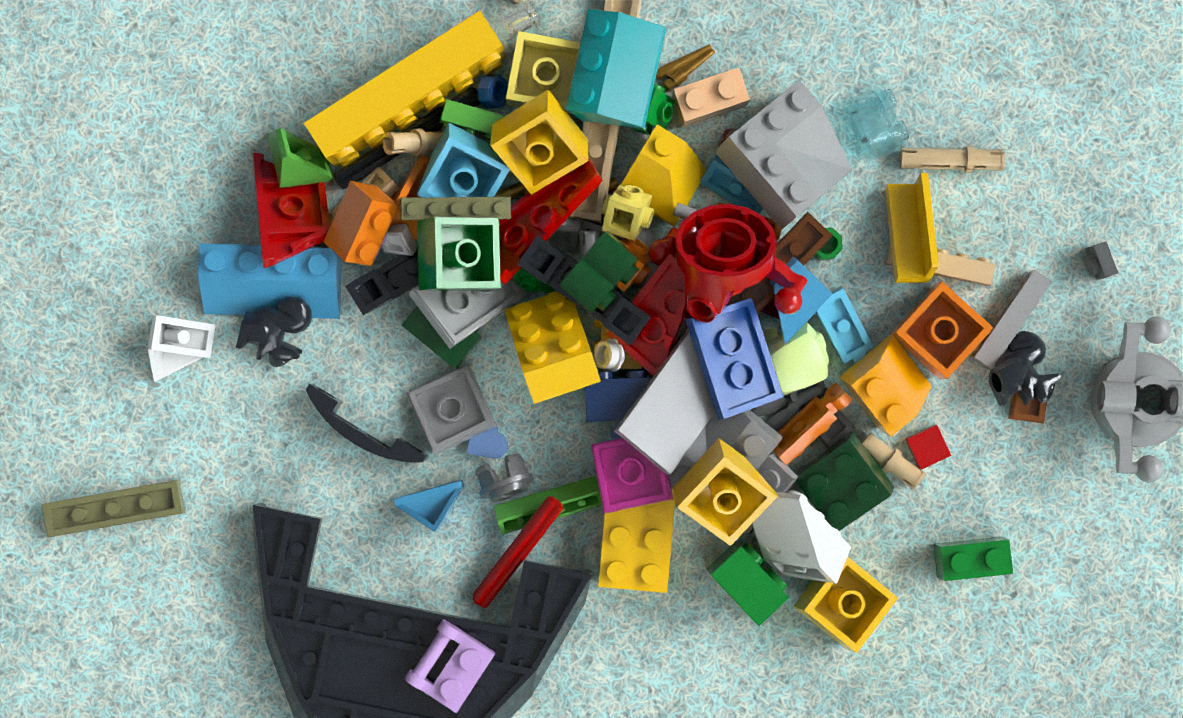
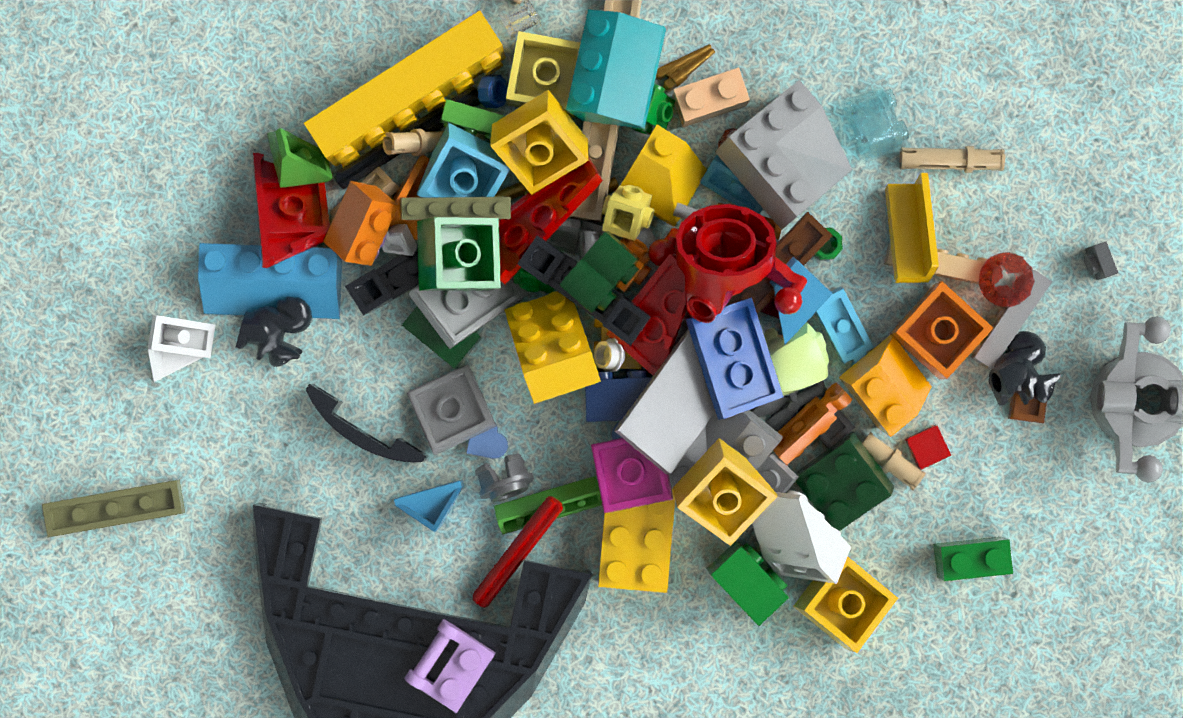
(992, 272): none -> clear red gear

